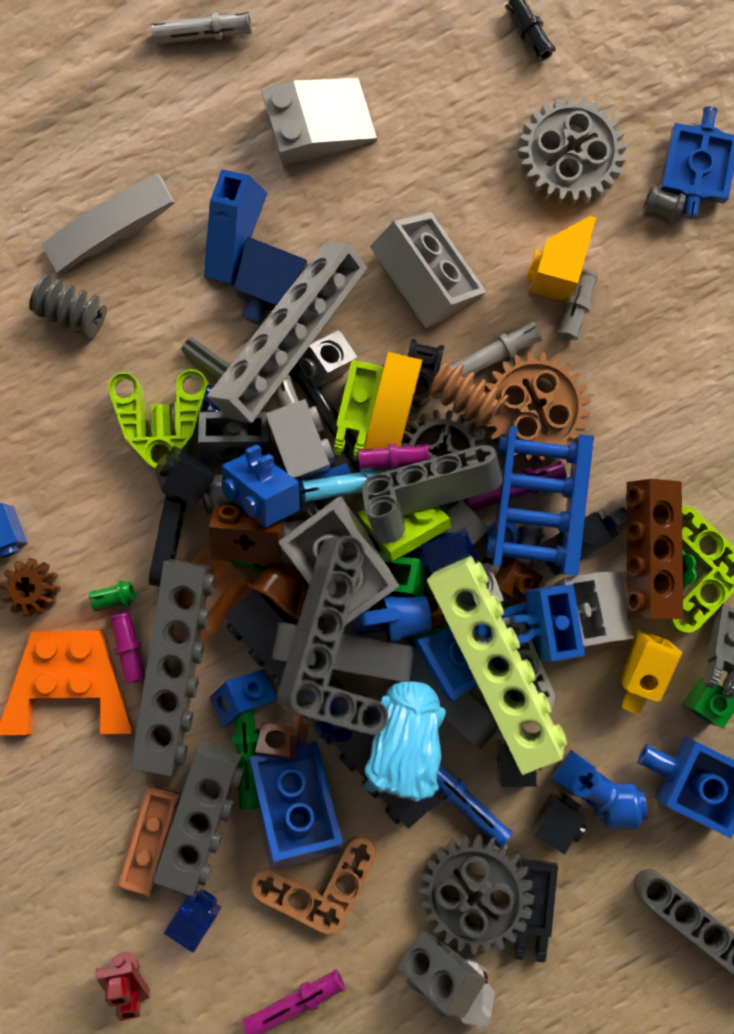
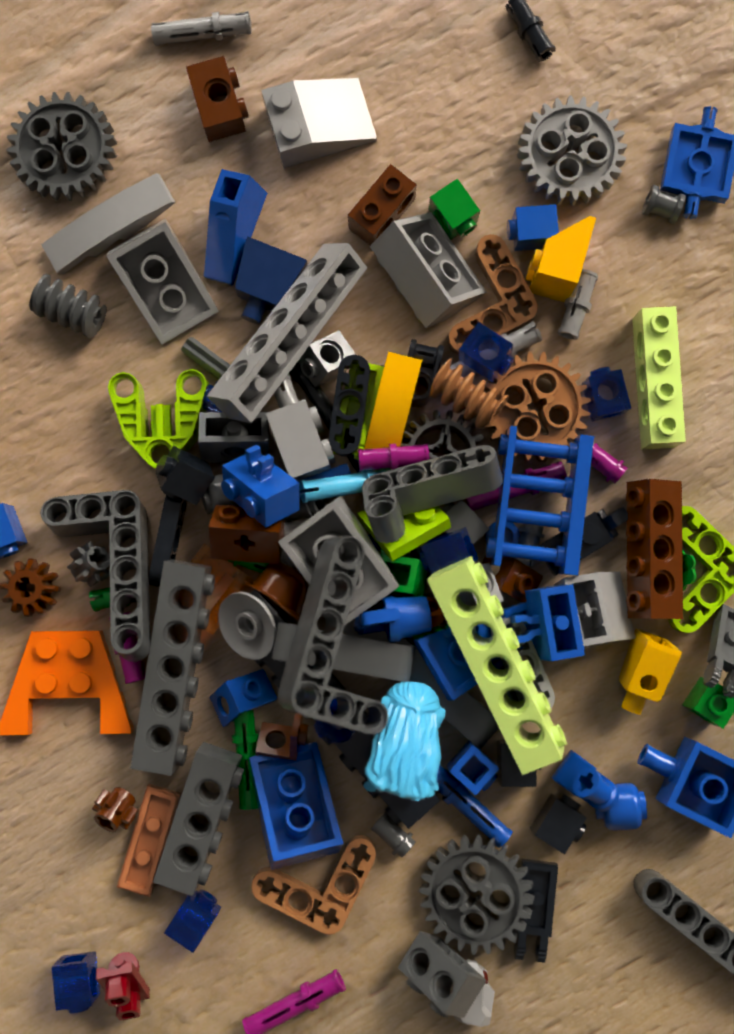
(33, 151): none -> dark grey gear
(75, 982): none -> clear blue brick
(90, 564): none -> dark grey gear
(114, 809): none -> reddish brown gear
(121, 559): none -> dark grey beam
(162, 281): none -> light grey slope
(209, 81): none -> reddish brown brick
(247, 625): none -> light grey dish
(362, 381): none -> black beam
(382, 204): none -> reddish brown brick
(393, 835): none -> dark grey pin
(454, 210): none -> green brick
(473, 768): none -> blue brick
(479, 340): none -> clear blue brick
(505, 308): none -> medium nougat beam
(532, 226): none -> blue brick
(603, 408): none -> clear blue brick
(607, 464): none -> magenta pin
(658, 378): none -> yellowish green brick

